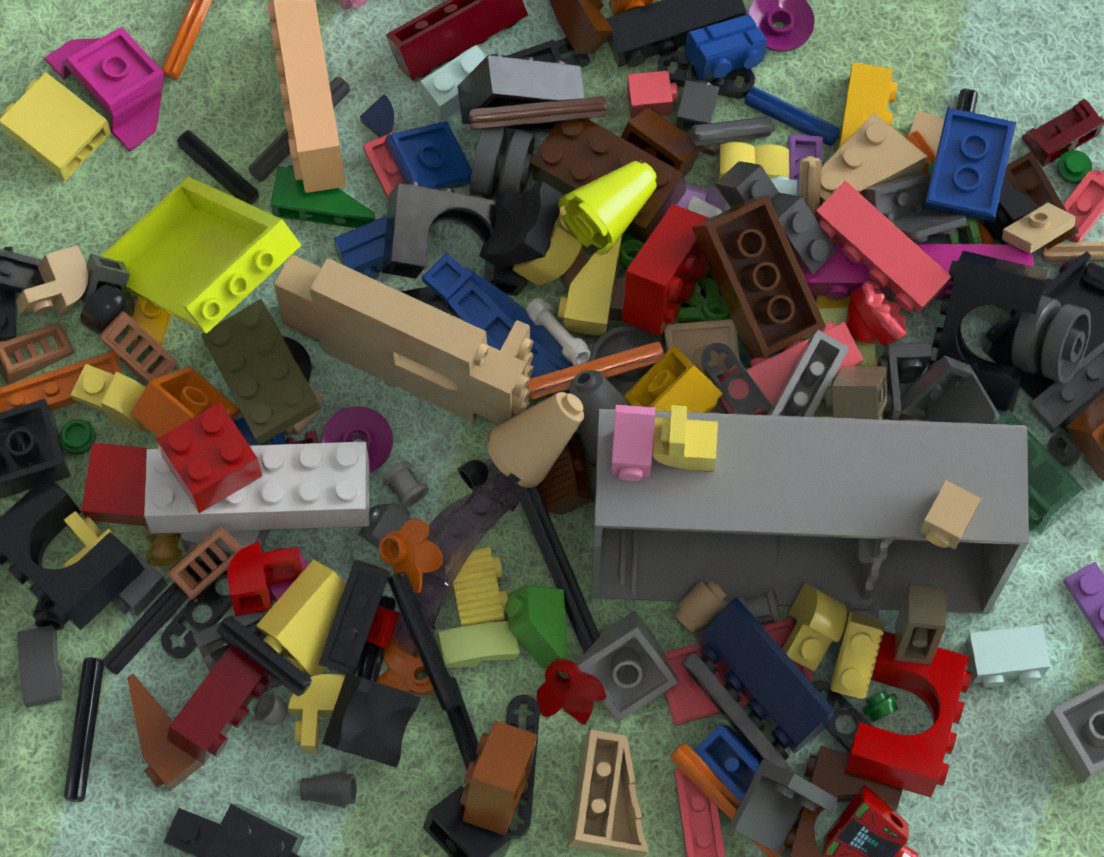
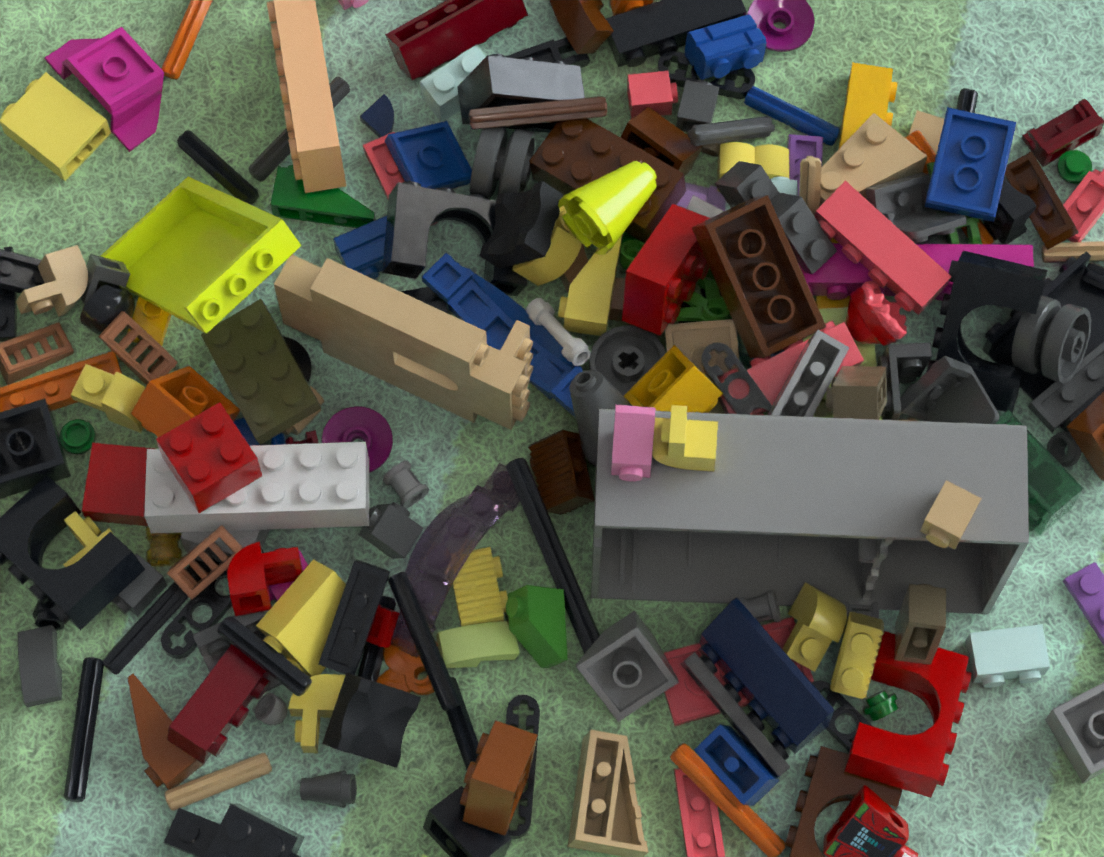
(218, 781): none -> tan axle
(415, 552): orange plate -> none
(475, 472): black hinge -> none
(535, 438): tan cone -> none
(571, 694): red plate -> none
(608, 366): orange axle -> none
(701, 605): tan brick -> none
(775, 803): dark grey bracket -> none
(1038, 228): tan plate -> none

